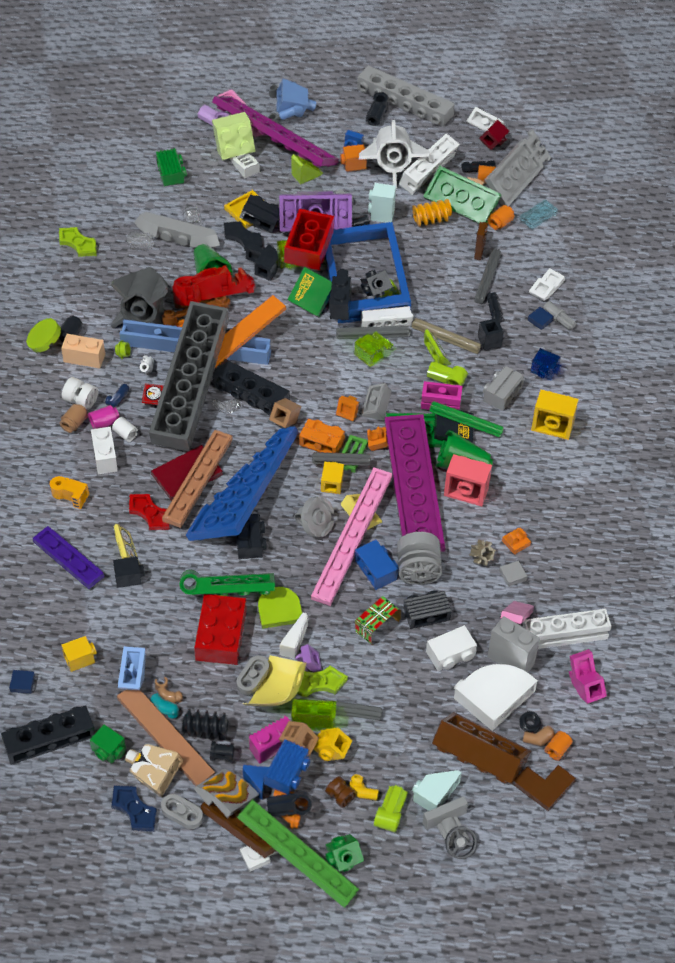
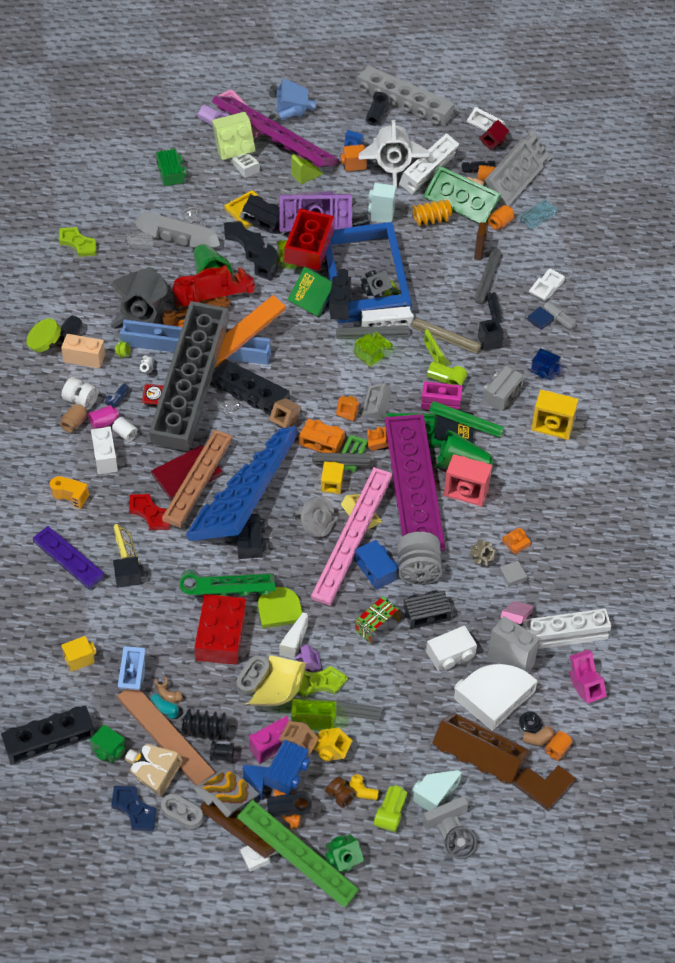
(22, 681): dark blue tile -> none

